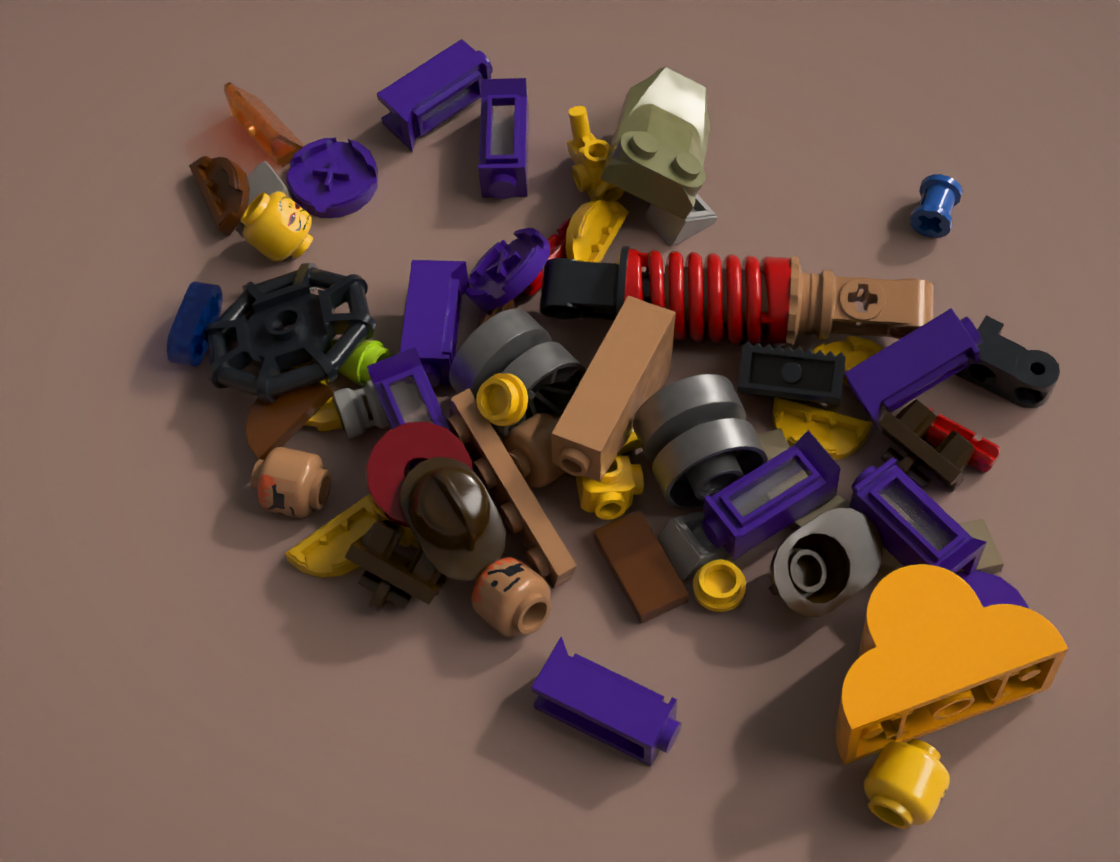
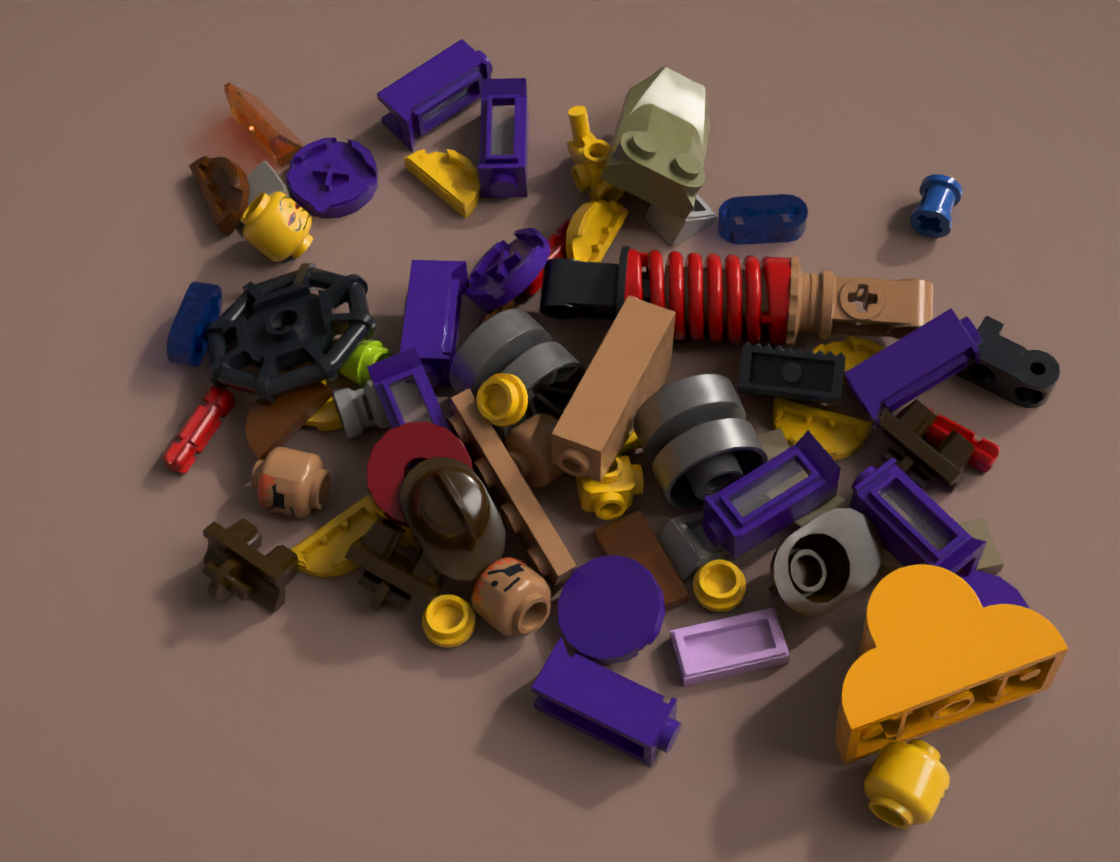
(198, 429): none -> red axle
(242, 570): none -> dark brown hips
(448, 621): none -> yellow plate
(449, 176): none -> yellow tile
(611, 609): none -> dark purple tile
(729, 646): none -> lavender tile
(762, 219): none -> clear blue beam

